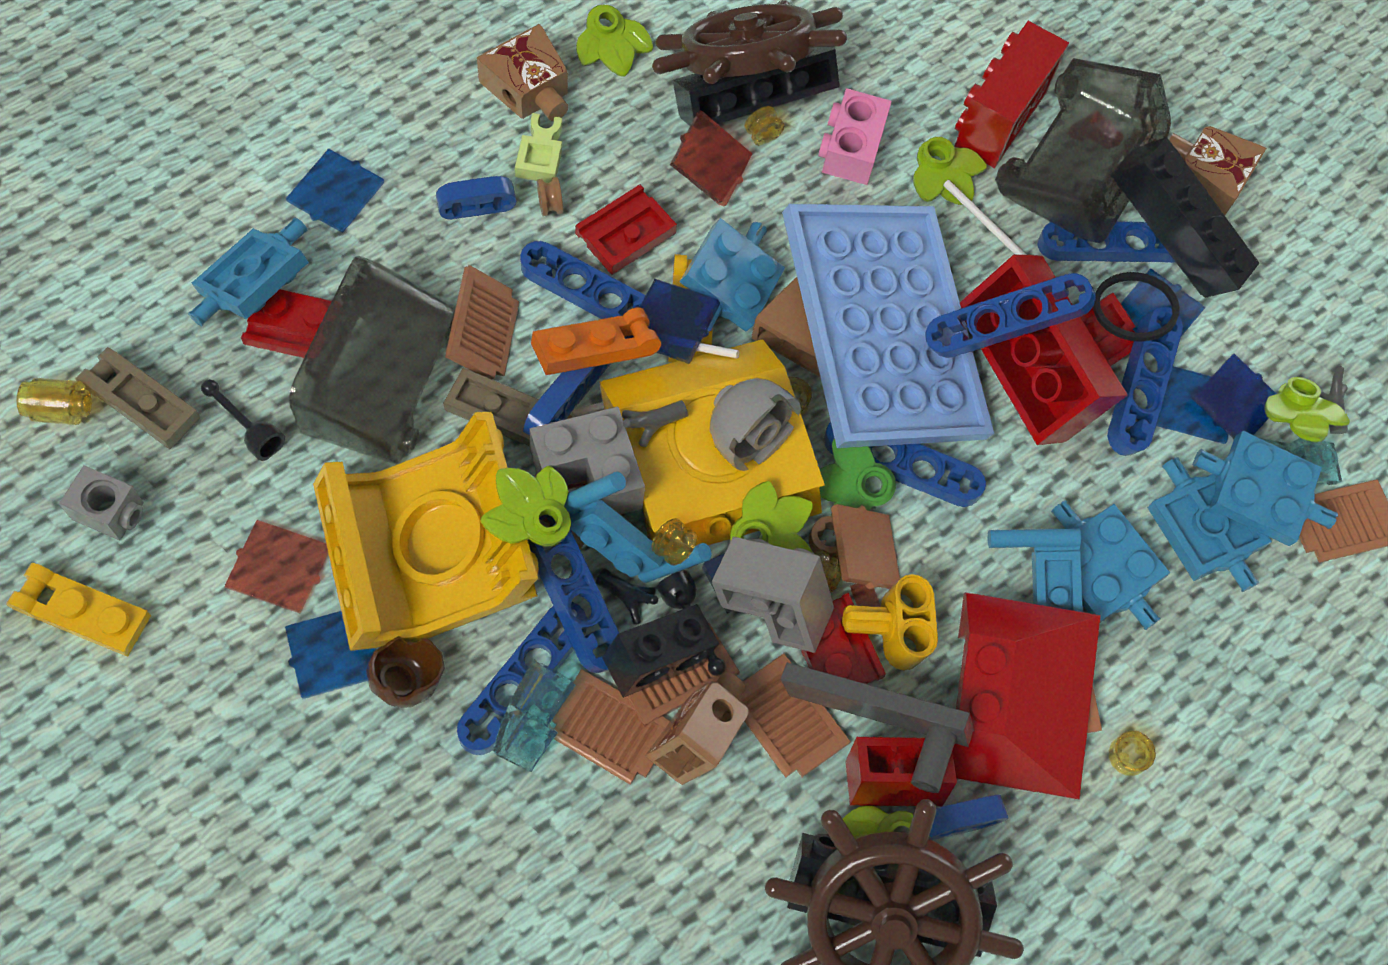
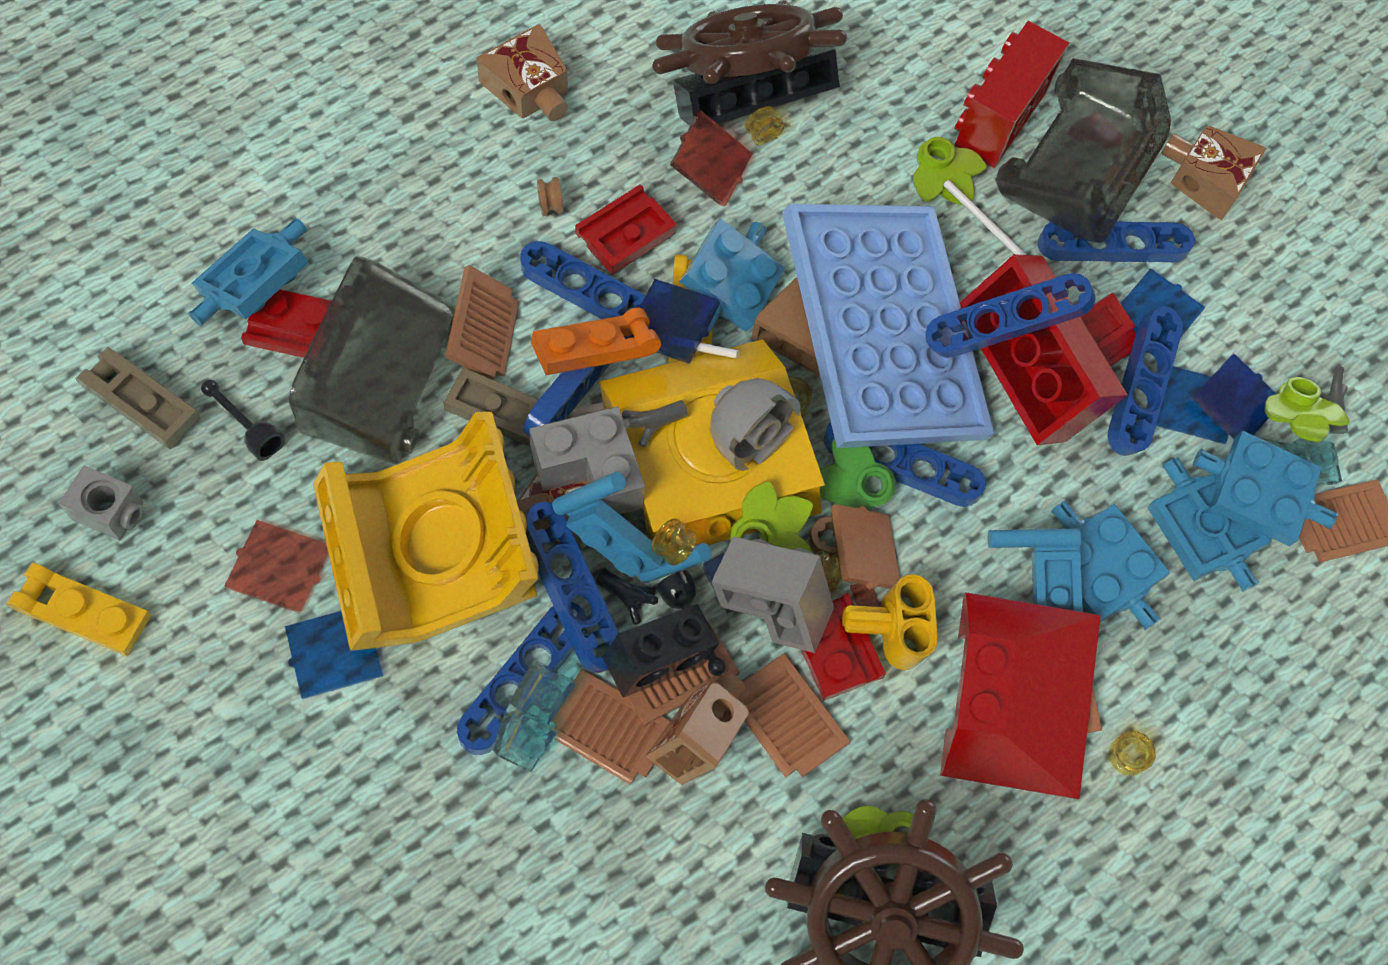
(54, 401): clear yellow brick -> none
(335, 190): clear blue piece -> none
(405, 671): reddish brown hair -> none
(475, 197): blue beam -> none
(525, 501): lime plate -> none
(541, 152): yellowish green plate -> none
(612, 44): lime plate -> none
(855, 137): bright pink brick -> none
(882, 772): red brick -> none
(939, 723): dark grey piece -> none
(968, 816): blue beam -> none
(1133, 336): black piece -> none
(1185, 218): black brick -> none

